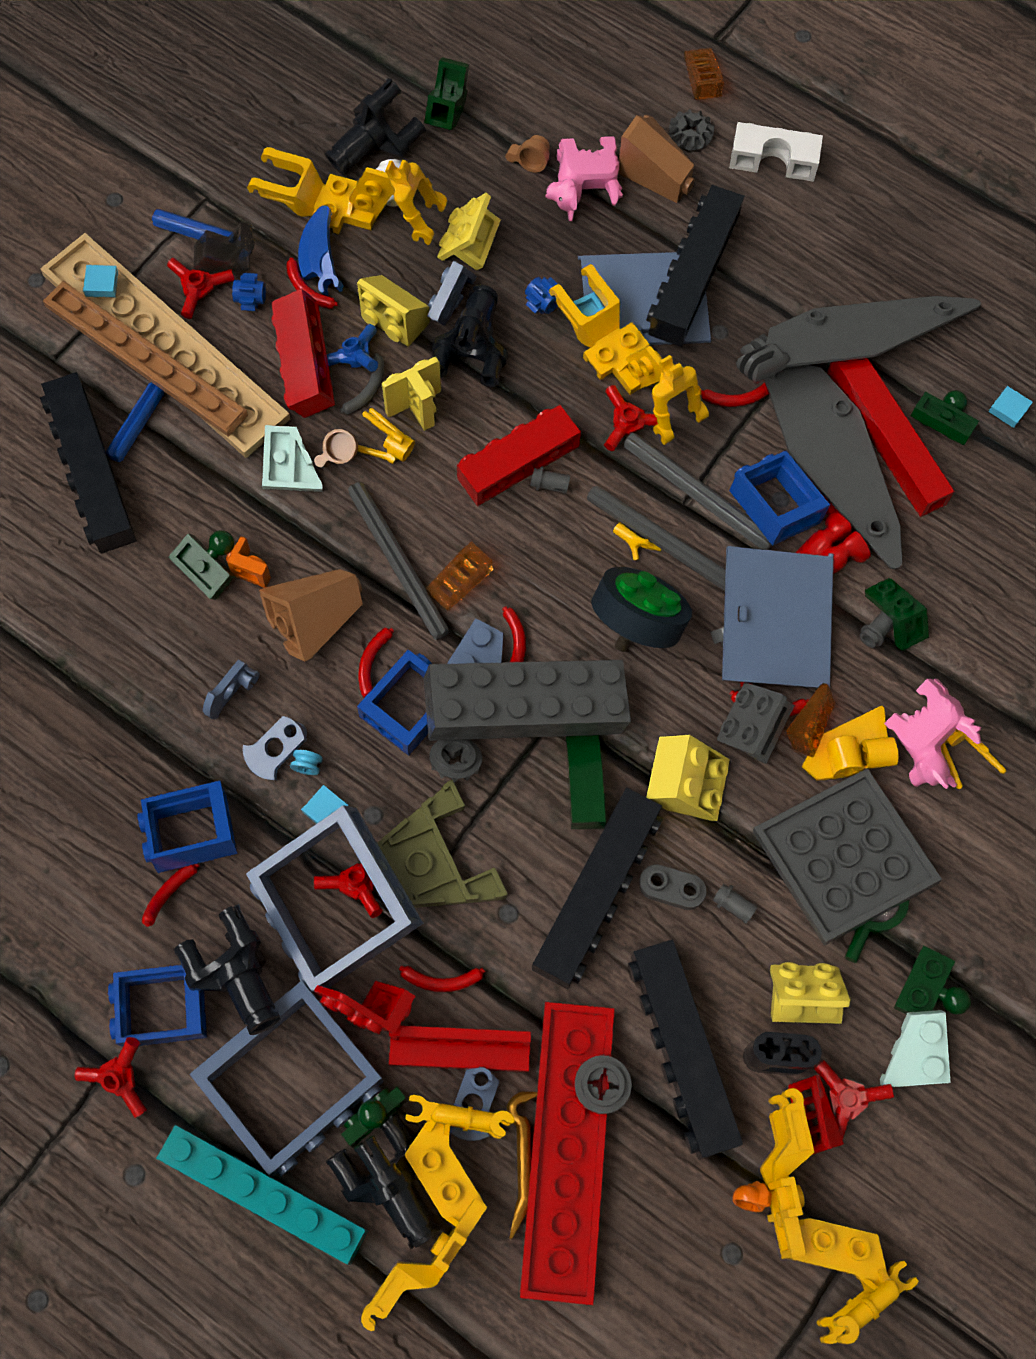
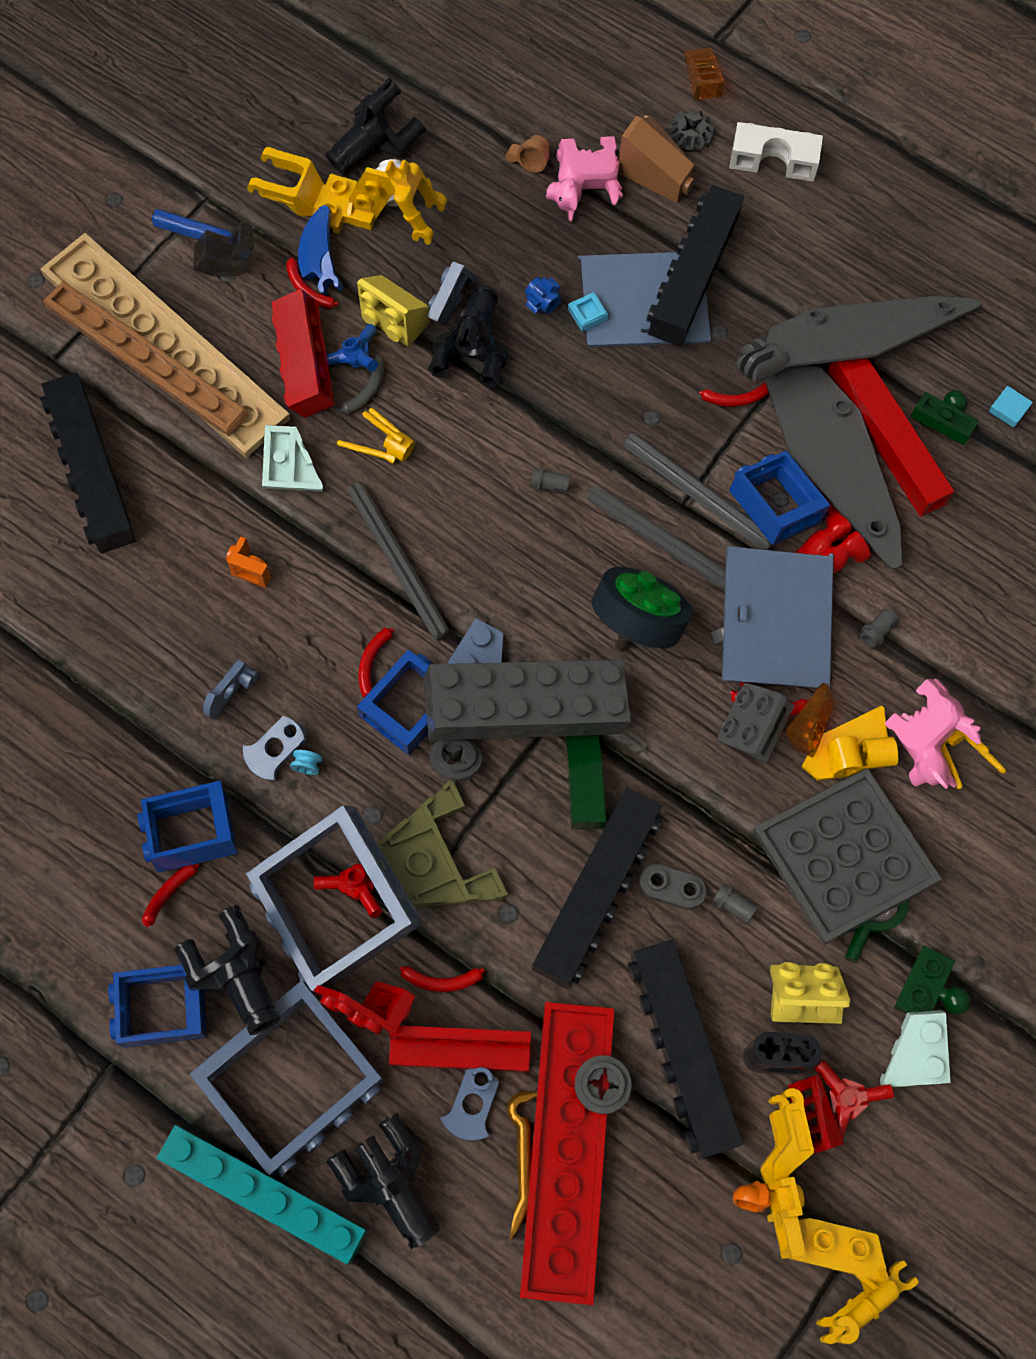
(100, 281): medium azure tile -> none
(117, 1076): red piece -> none
(135, 422): blue axle -> none
(196, 284): red piece -> none
(202, 564): plate -> none
(249, 291): blue gear -> none
(311, 609): medium nougat slope -> none
(322, 804): medium azure tile -> none
(338, 447): piece -> none
(372, 1115): dark green plate -> none
(414, 390): light yellow bracket -> none
(448, 1189): yellow piece -> none
(449, 96): dark green brick -> none
(462, 559): clear orange slope -> none
(470, 232): light yellow bracket -> none
(517, 454): red brick -> none
(518, 634): red piece -> none
(626, 418): red piece -> none
(629, 354): yellow piece -> none
(633, 540): yellow bar -> none
(688, 777): light yellow slope -> none
(907, 613): dark green bracket -> none

